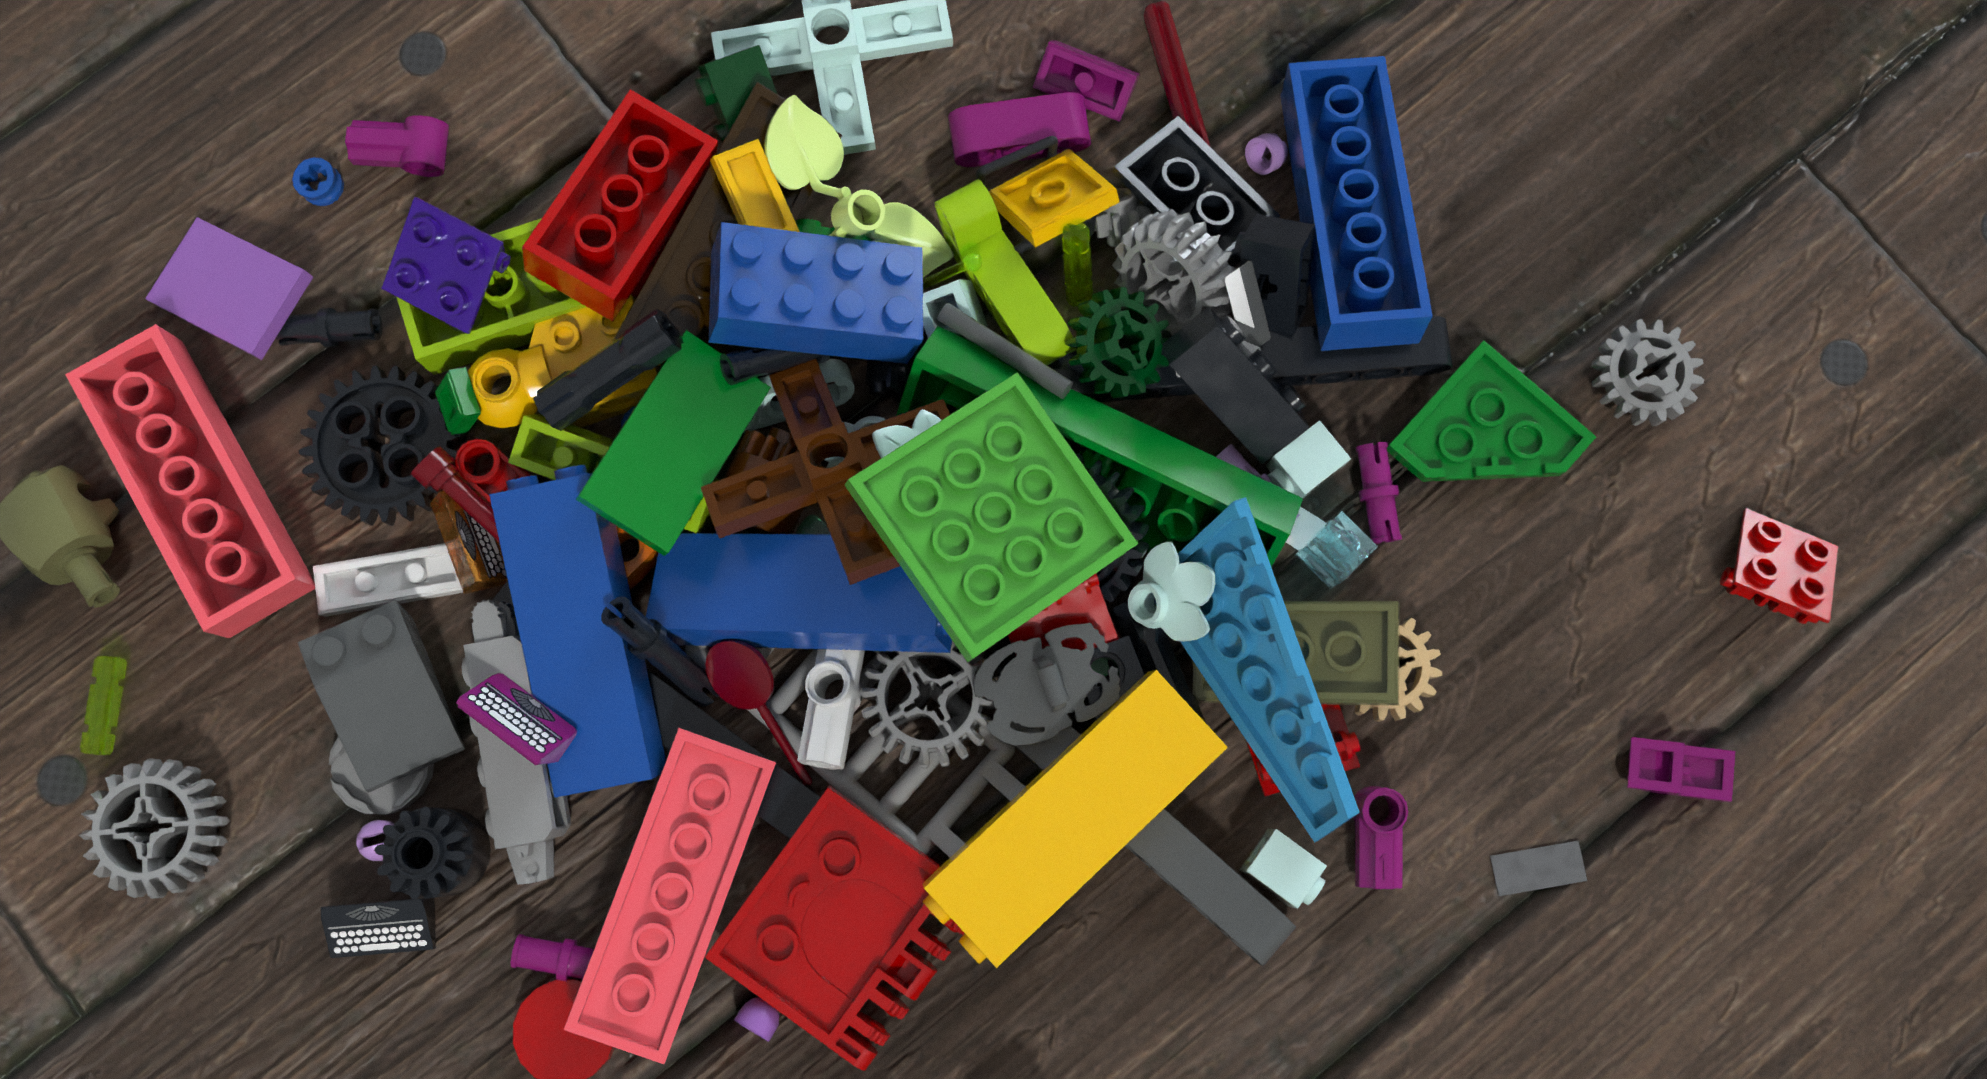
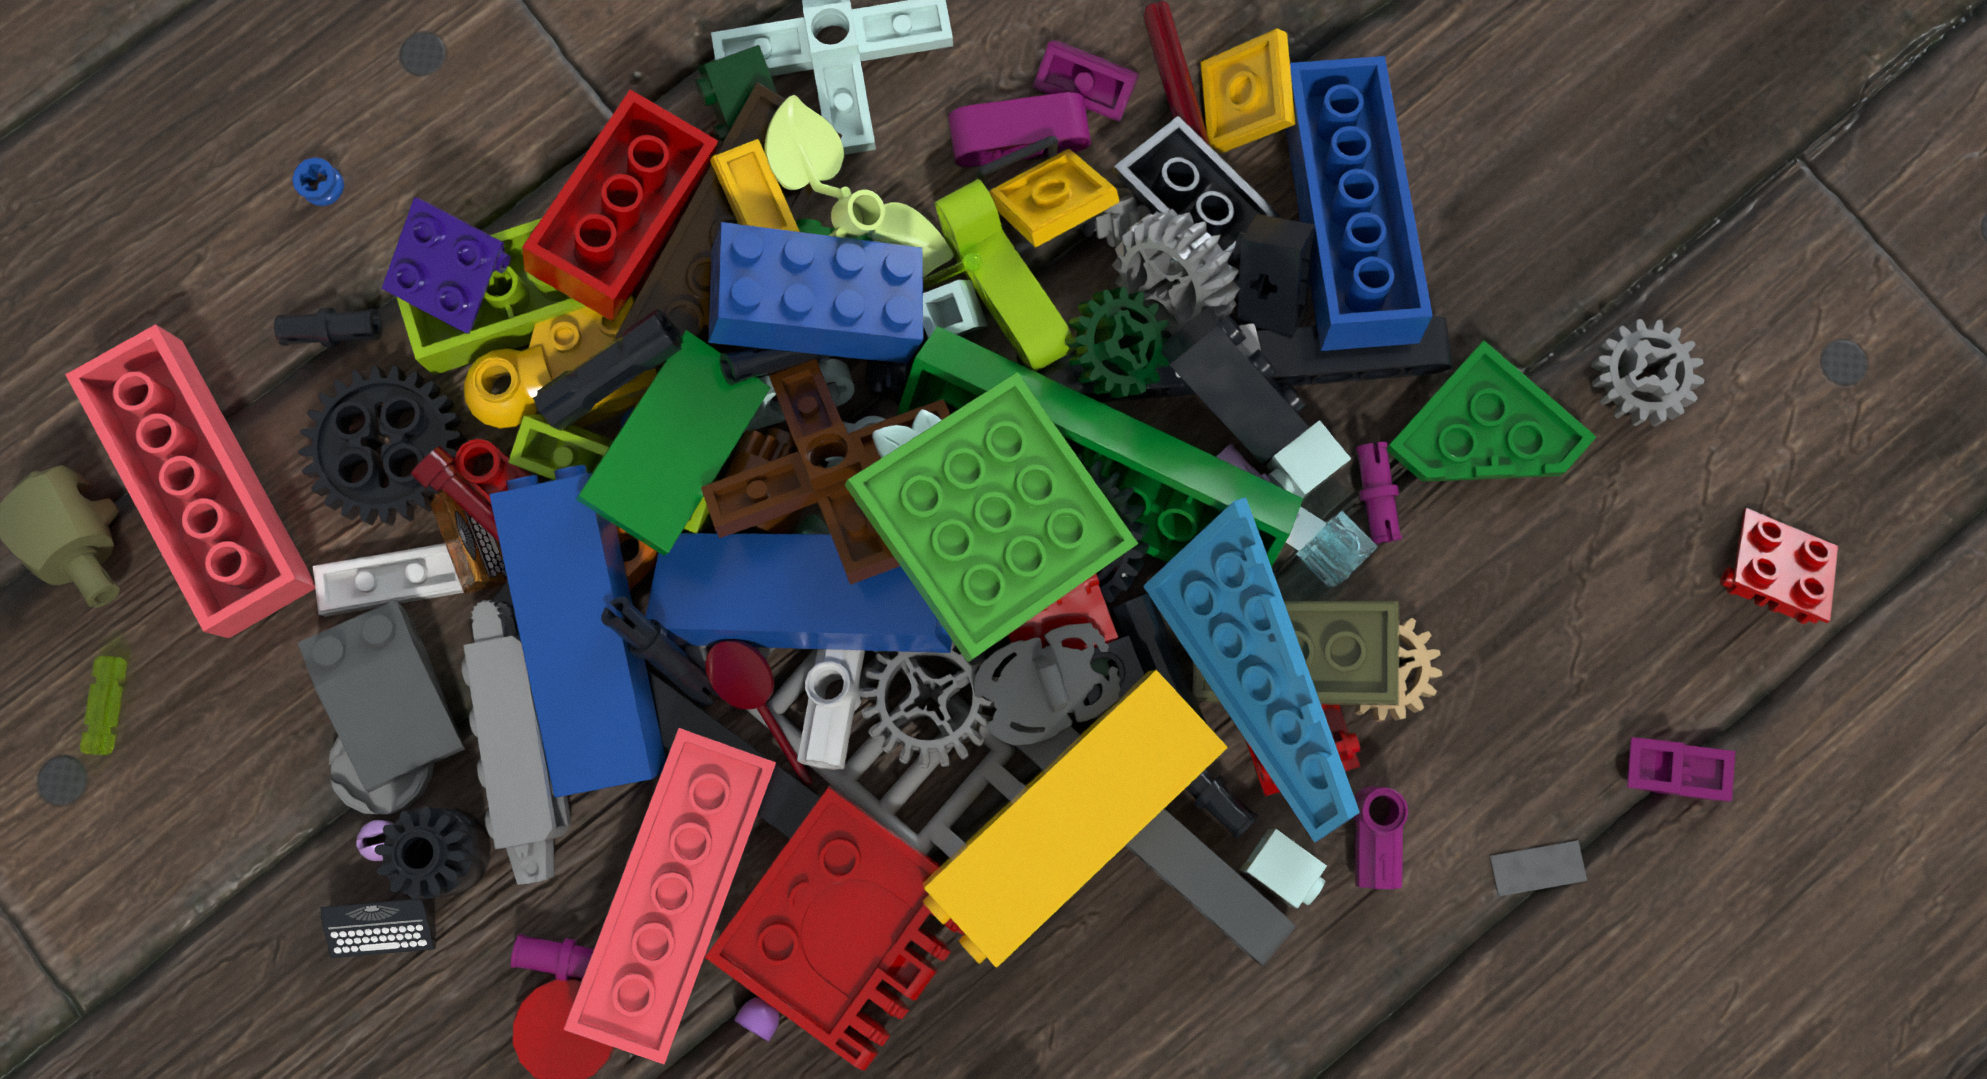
(148, 789): light grey gear -> none
(229, 288): medium lavender tile -> none
(413, 146): magenta piece -> none
(458, 401): green tile -> none
(518, 719): slope -> none
(1005, 350): dark grey bar -> none
(1077, 263): clear neon green axle -> none
(1177, 591): light aqua plate -> none
(1221, 802): none -> black pin
(1248, 91): none -> yellow tile
(1248, 306): sticker -> none
(1259, 147): lavender hinge -> none

